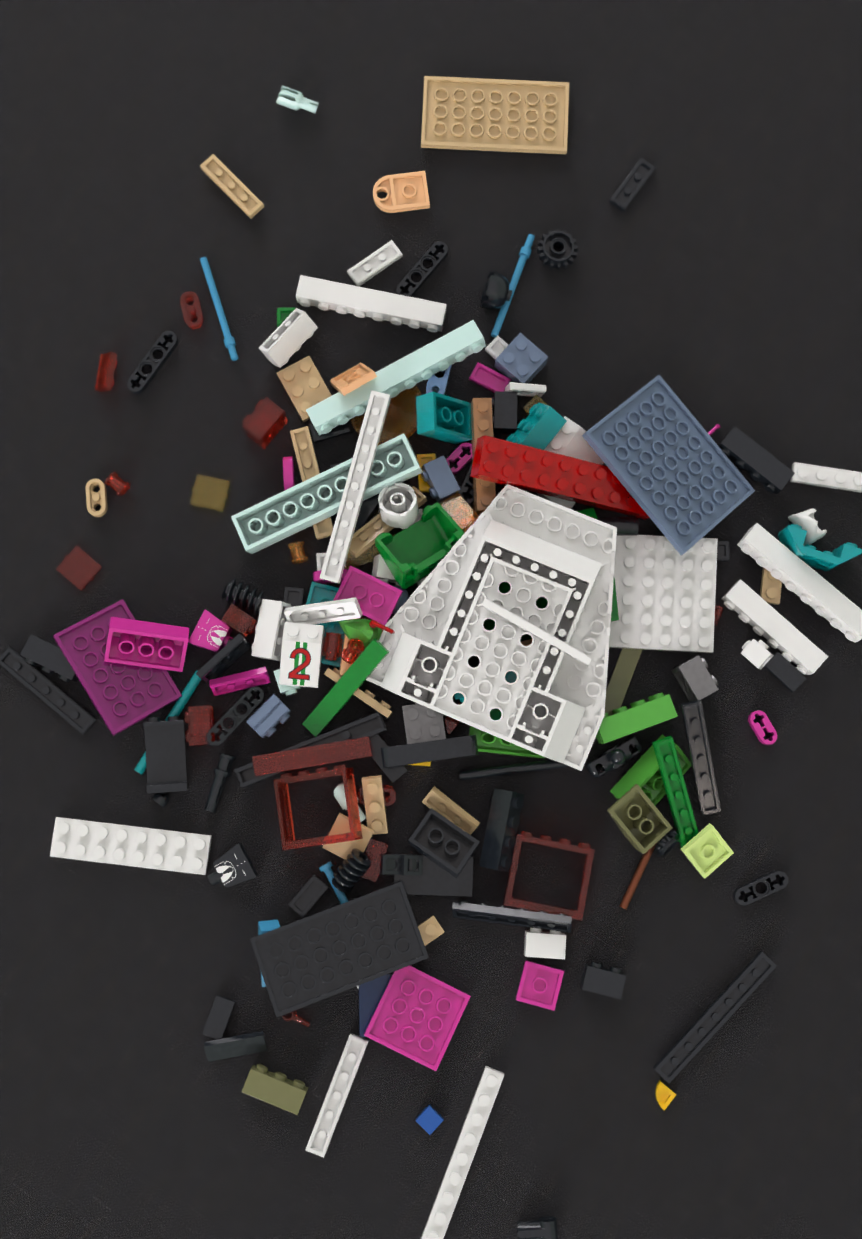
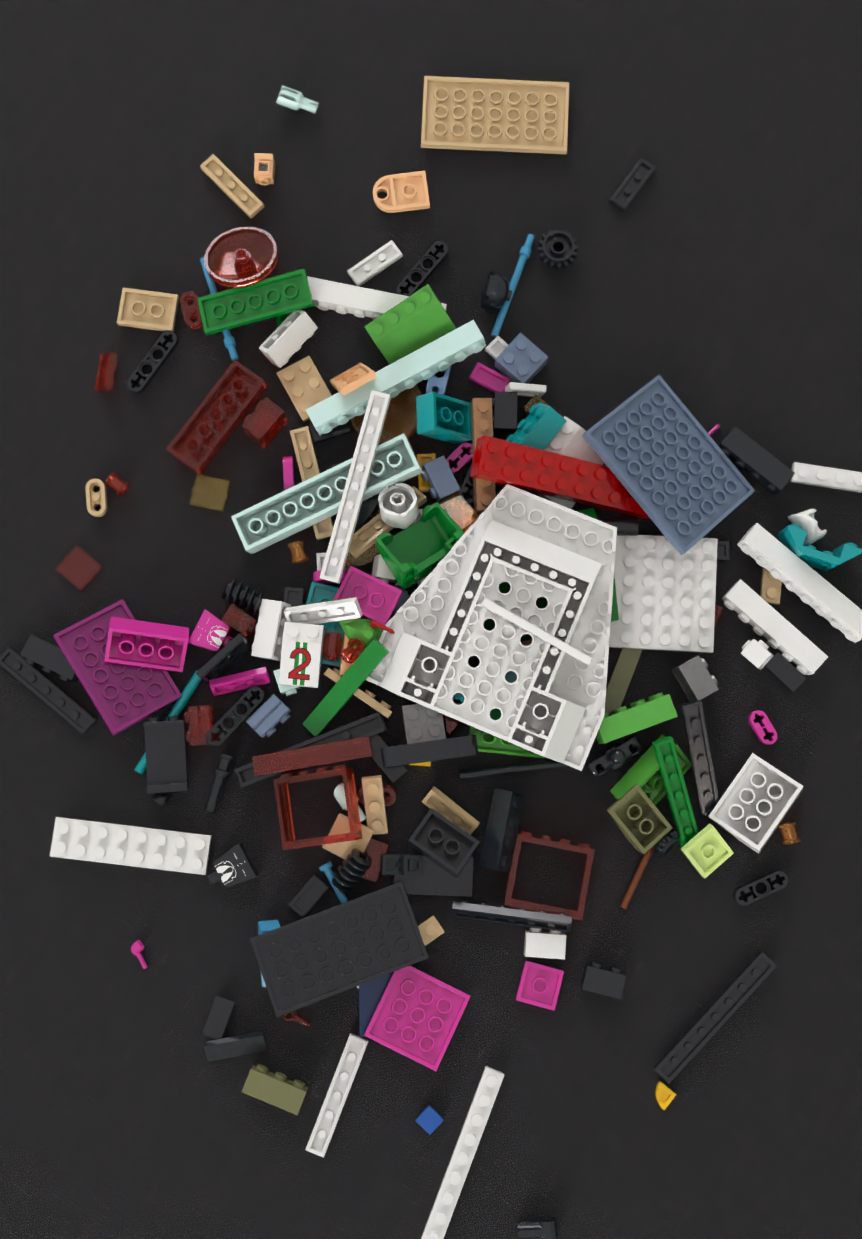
(136, 949): none -> dark pink hand
(147, 309): none -> tan plate
(217, 418): none -> clear red brick
(241, 257): none -> clear red dish
(255, 302): none -> green plate
(264, 168): none -> light nougat window
(410, 325): none -> bright green slope
(755, 802): none -> white slope
(789, 833): none -> clear orange bush

